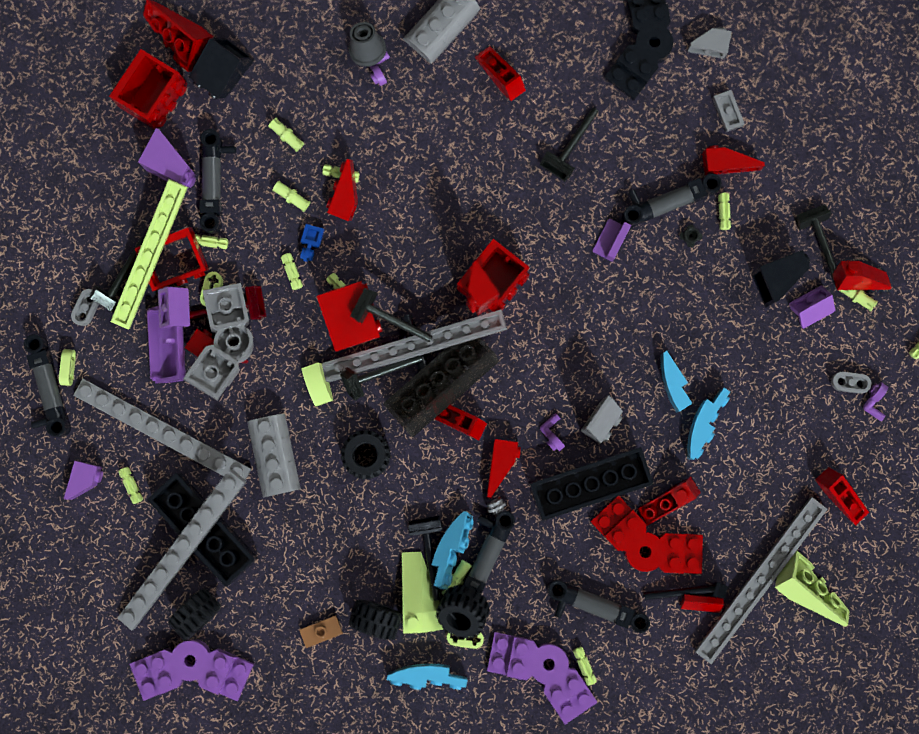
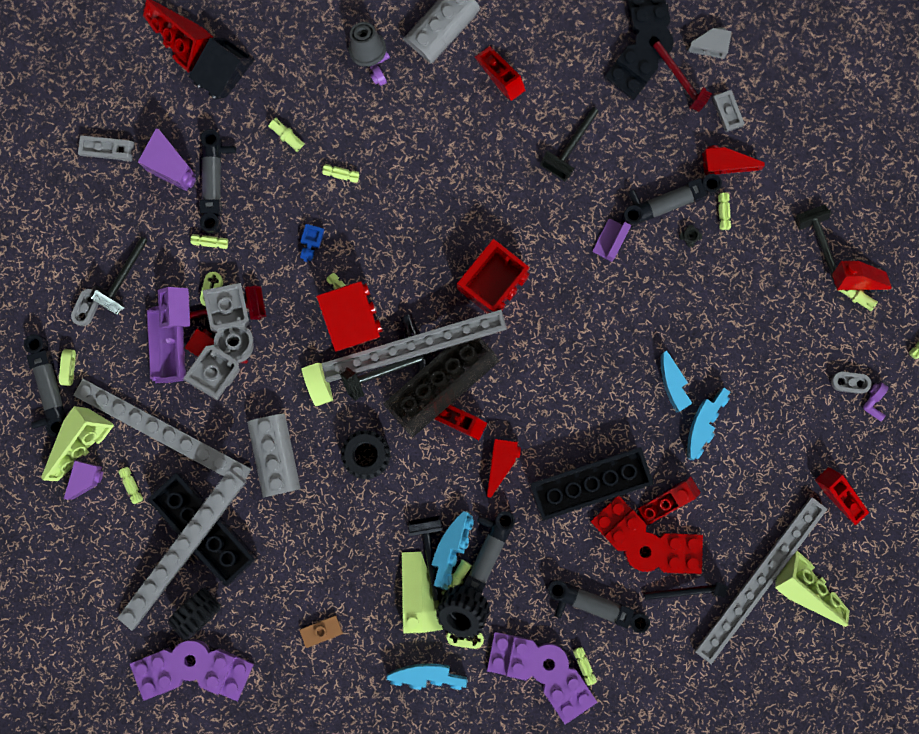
(76, 435): none -> yellowish green wedge
(105, 148): none -> light grey plate
(149, 90): red container -> none
(149, 254): yellowish green tile -> none
(181, 279): red window -> none
(291, 196): yellowish green pin -> none
(291, 271): yellowish green axle -> none
(345, 196): red slope -> none
(365, 305): pearl dark grey piece -> none
(375, 619): black tyre -> none
(481, 291): red slope -> none
(496, 506): light grey plate -> none
(554, 441): medium lavender plate -> none
(602, 420): light grey slope -> none
(699, 99): none -> dark red piece
(702, 603): red tile -> none
(777, 277): black slope -> none
(813, 306): medium lavender panel -> none

